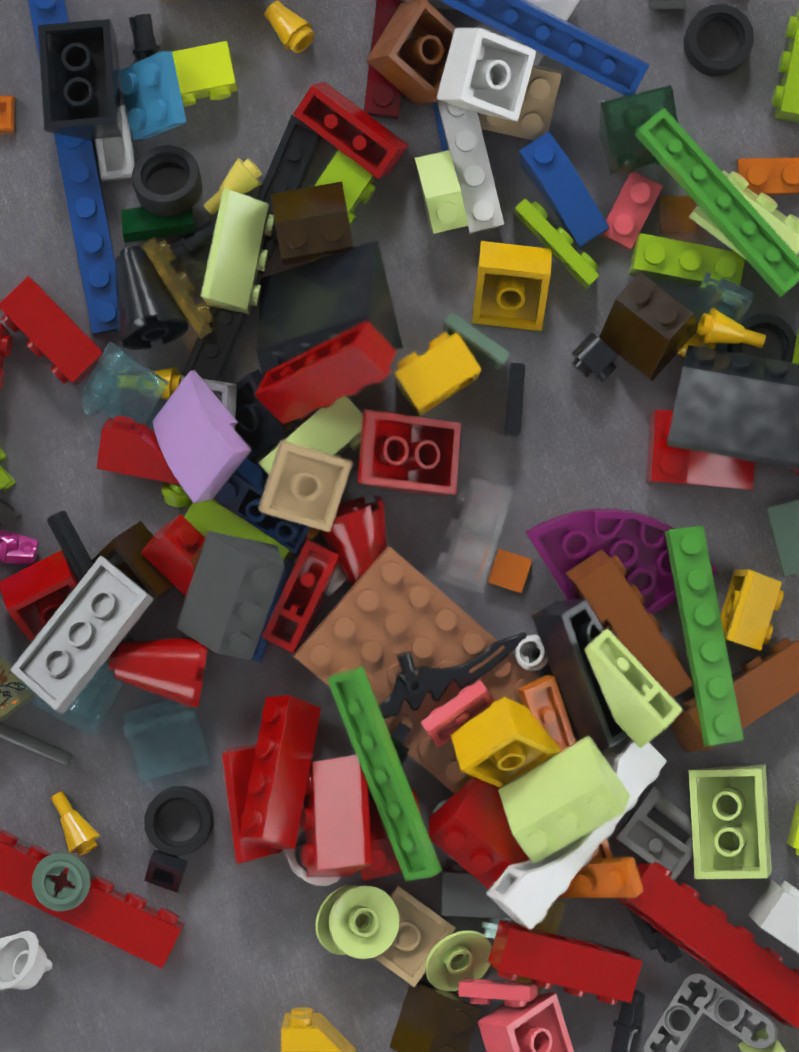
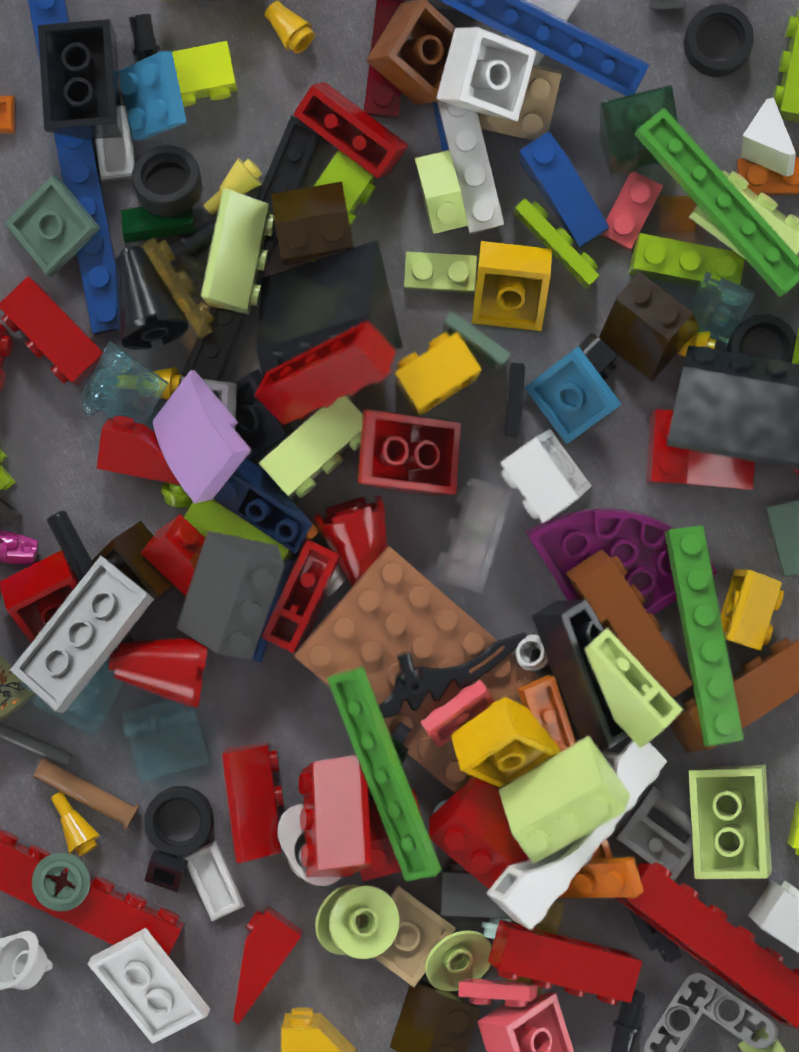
(52, 226): none -> sand green tile
(86, 793): none -> medium nougat pin
(149, 986): none -> white tile
(214, 881): none -> white tile
(264, 951): none -> red slope
(280, 772): red brick -> none
(305, 485): tan plate -> none
(440, 272): none -> yellowish green plate
(509, 570): orange tile -> none
(545, 476): none -> white slope
(572, 395): none -> dark azure plate
(721, 329): yellow cone -> none
(768, 141): none -> white slope

